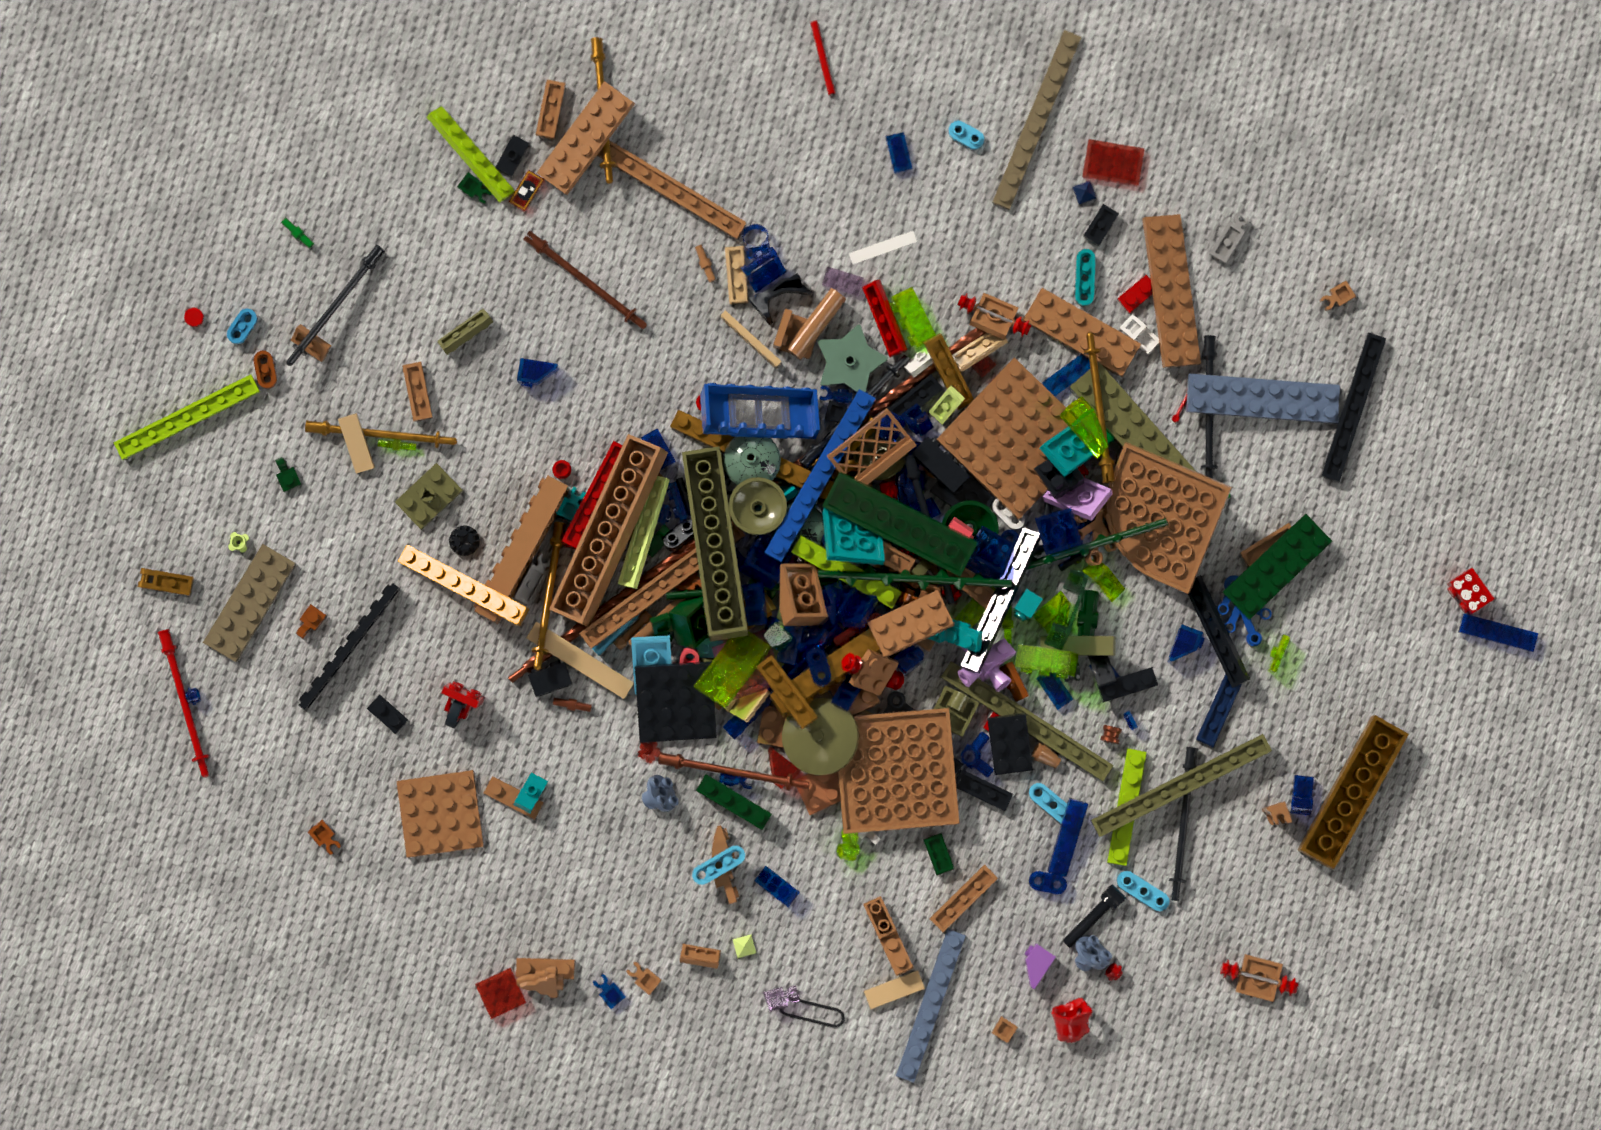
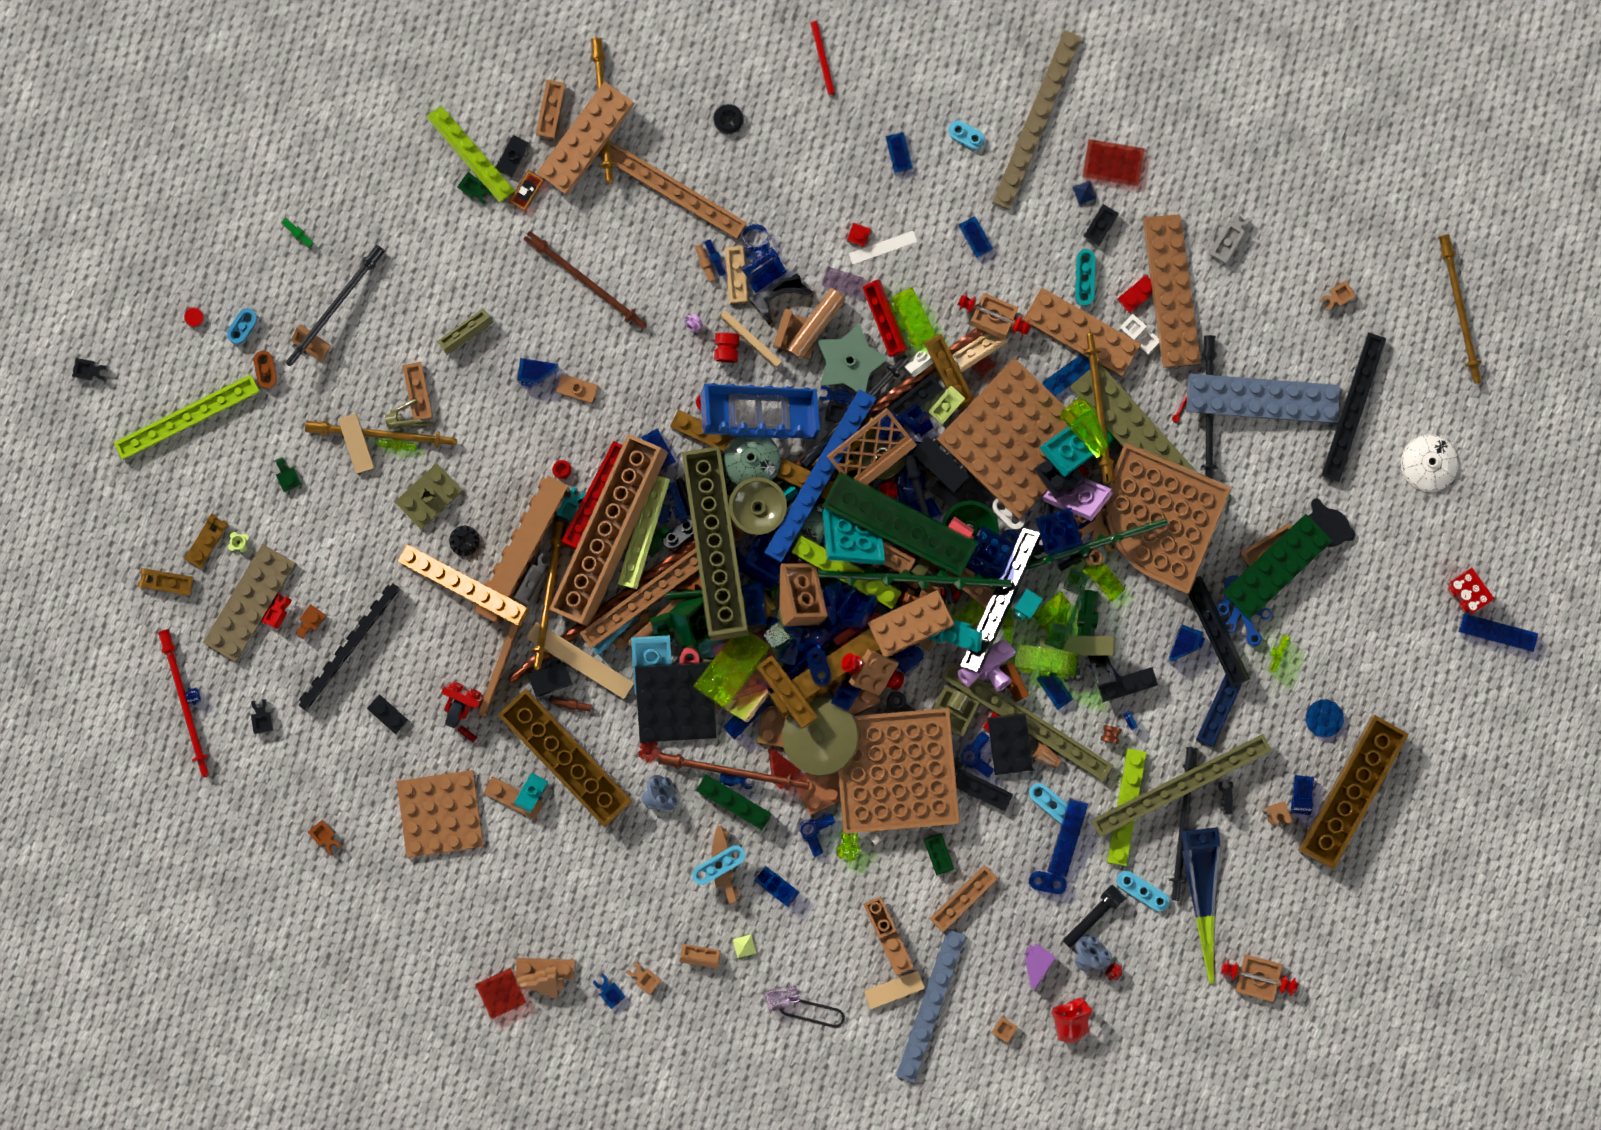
(86, 369): none -> black plate
(206, 541): none -> pearl gold plate
(261, 720): none -> black plate
(275, 614): none -> red plate
(397, 421): none -> olive plant
(469, 735): none -> red piece
(499, 669): none -> medium nougat tile
(565, 758): none -> pearl gold brick
(577, 388): none -> medium nougat plate
(693, 323): none -> lavender plate
(715, 257): none -> clear blue bar
(726, 348): none -> red wheel
(729, 110): none -> black gear
(812, 838): none -> clear blue axle
(858, 234): none -> red plate
(975, 237): none -> clear blue plate
(1201, 865): none -> dark blue plate
(1226, 803): none -> black plate
(1320, 722): none -> clear blue tile
(1332, 523): none -> black tile
(1420, 472): none -> white dish
(1448, 255): none -> pearl gold bar

